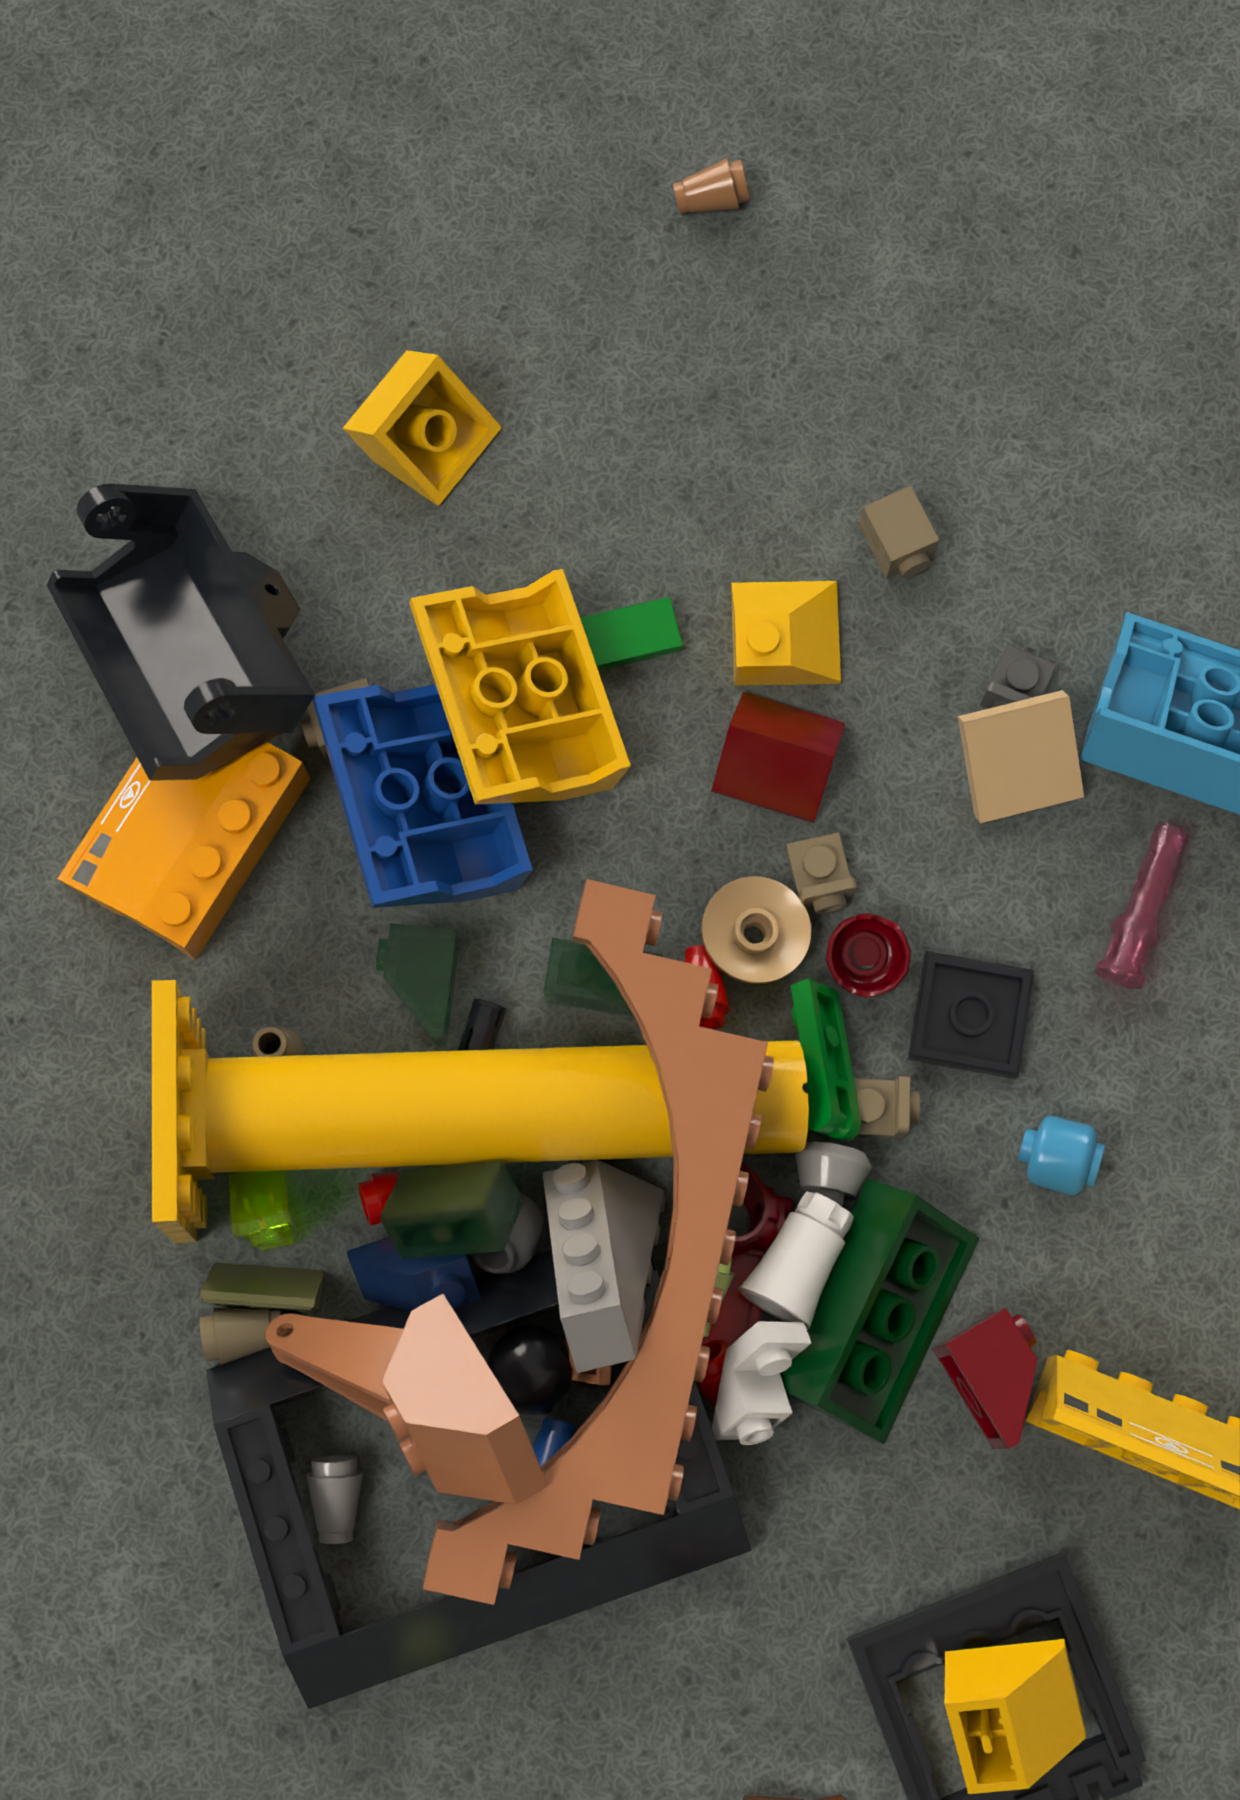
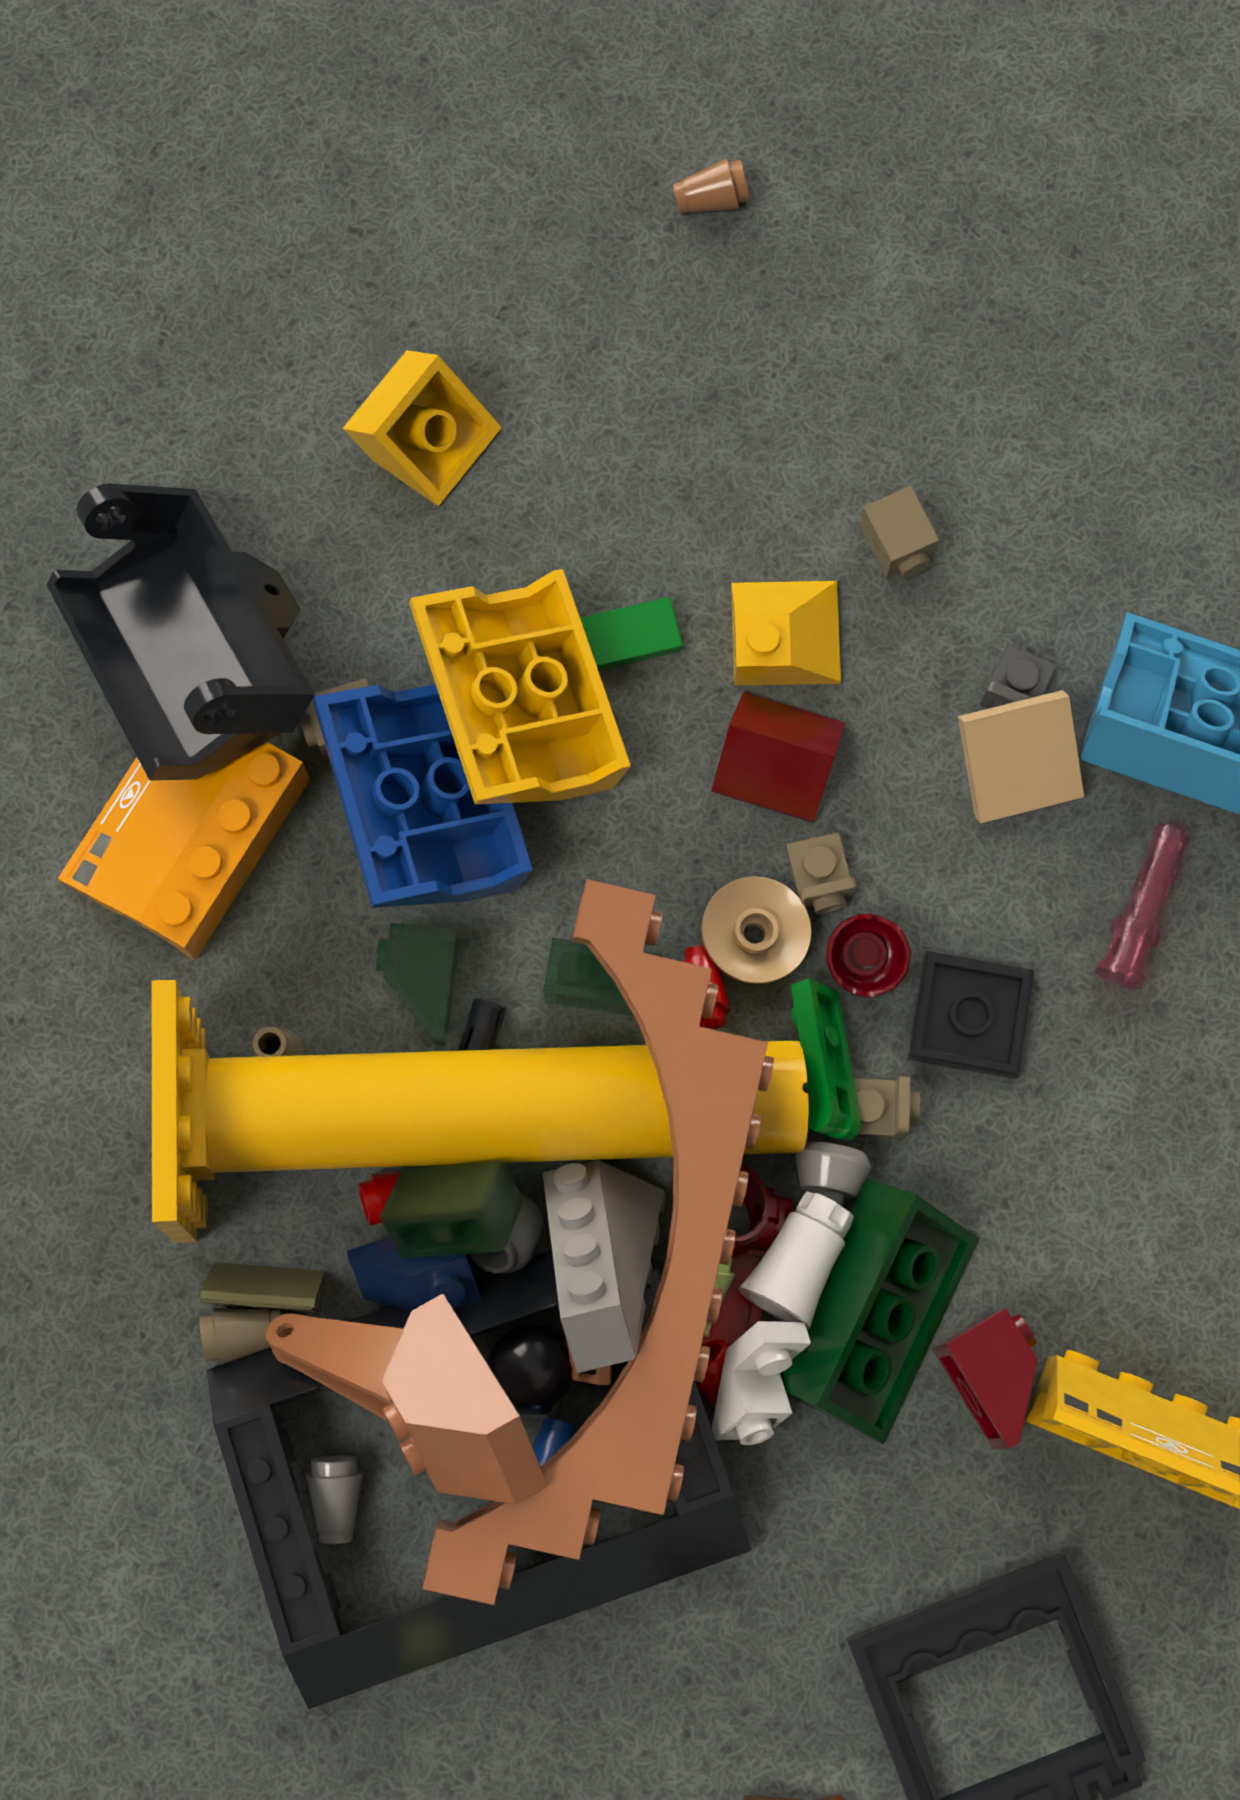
(265, 1209): clear neon green slope -> none
(1011, 1712): yellow slope -> none
(1062, 1155): dark azure head -> none

